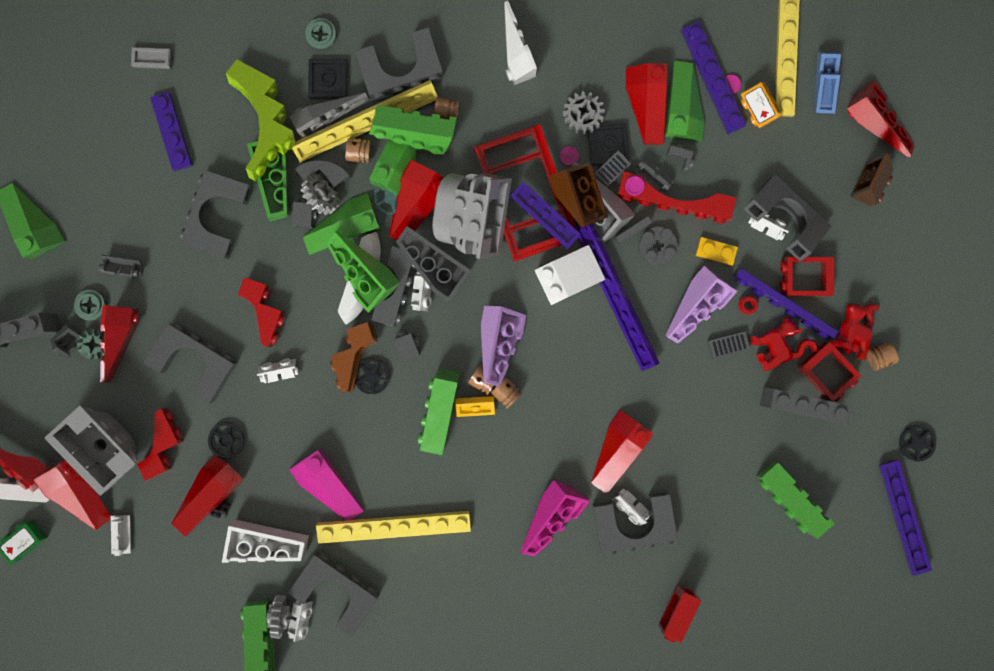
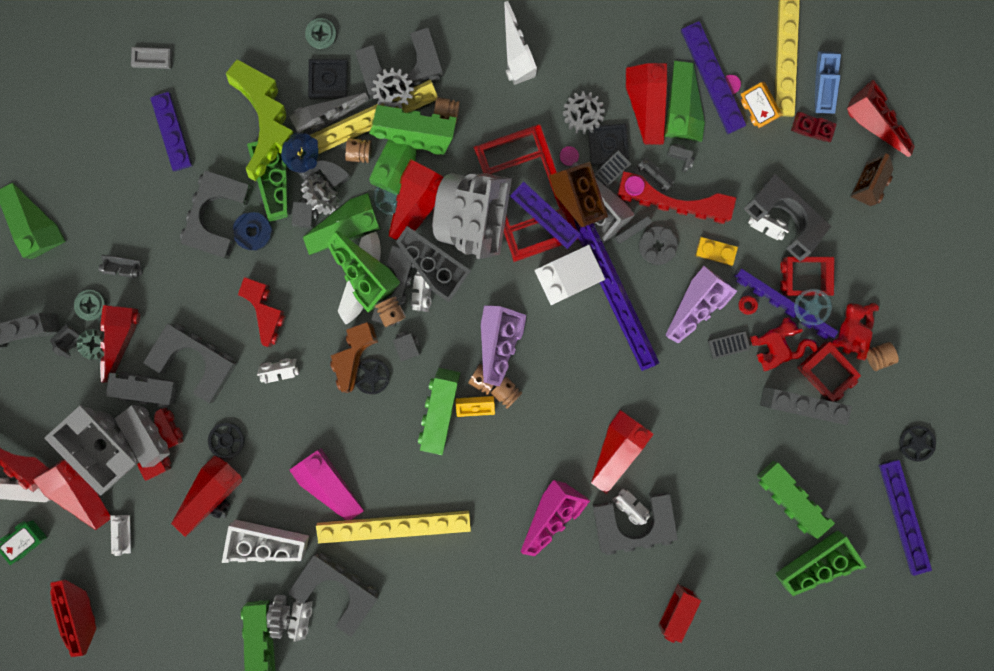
(73, 616): none -> red wedge
(142, 388): none -> dark grey wedge
(142, 435): none -> light grey brick
(252, 220): none -> dark blue plate
(293, 146): none -> dark blue plate
(389, 307): none -> medium nougat piece
(401, 92): none -> light grey gear
(813, 127): none -> dark red slope
(813, 307): none -> clear light blue wheel
(821, 564): none -> bright green wedge

